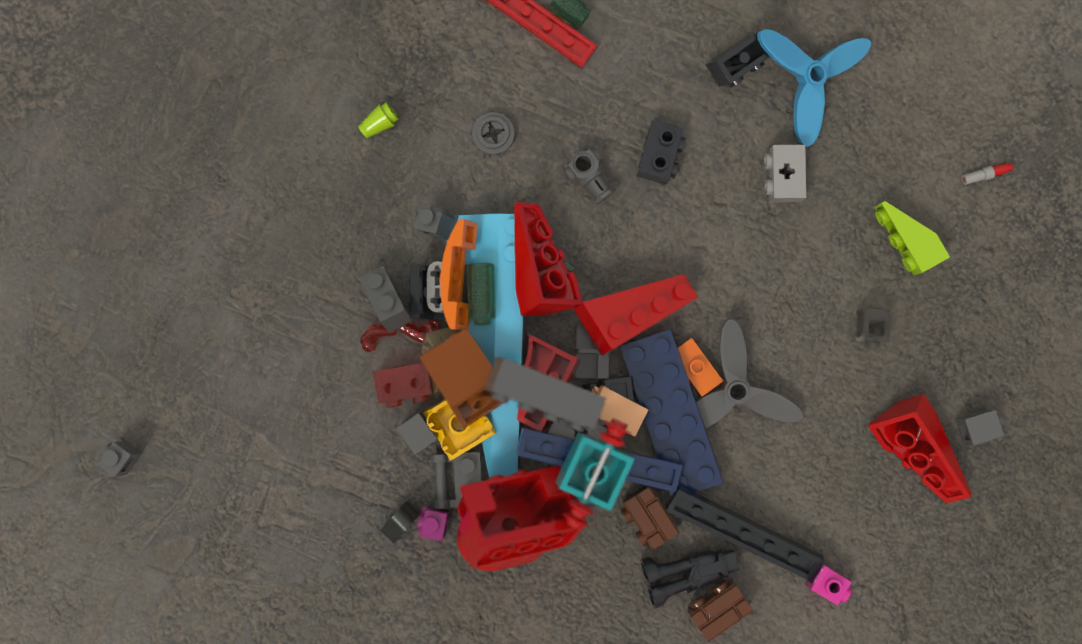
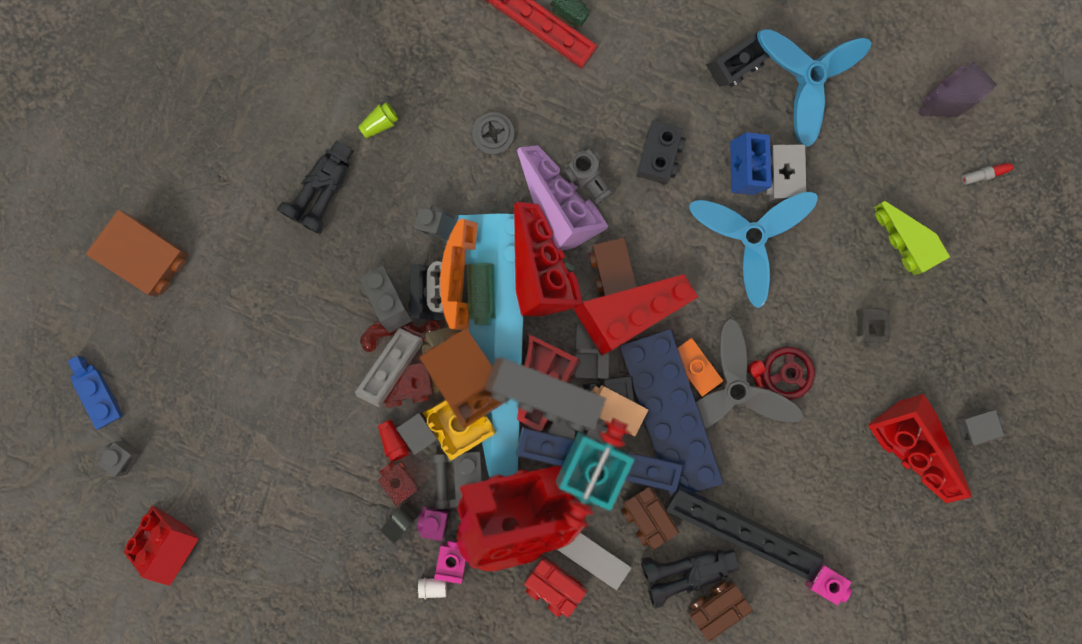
(94, 393): none -> blue hinge
(137, 253): none -> dark orange slope
(160, 546): none -> red slope
(326, 177): none -> black piece
(389, 367): none -> light grey tile
(392, 441): none -> red cone
(408, 483): none -> clear red brick
(432, 588): none -> white piece
(444, 571): none -> dark pink brick
(554, 587): none -> red brick
(566, 211): none -> lavender wedge
(597, 560): none -> light grey tile
(613, 267): none -> reddish brown brick
(750, 163): none -> blue brick
(756, 369): none -> red hand
(776, 221): none -> dark azure piece
(797, 376): none -> dark red piece
(958, 92): none -> clear purple slope

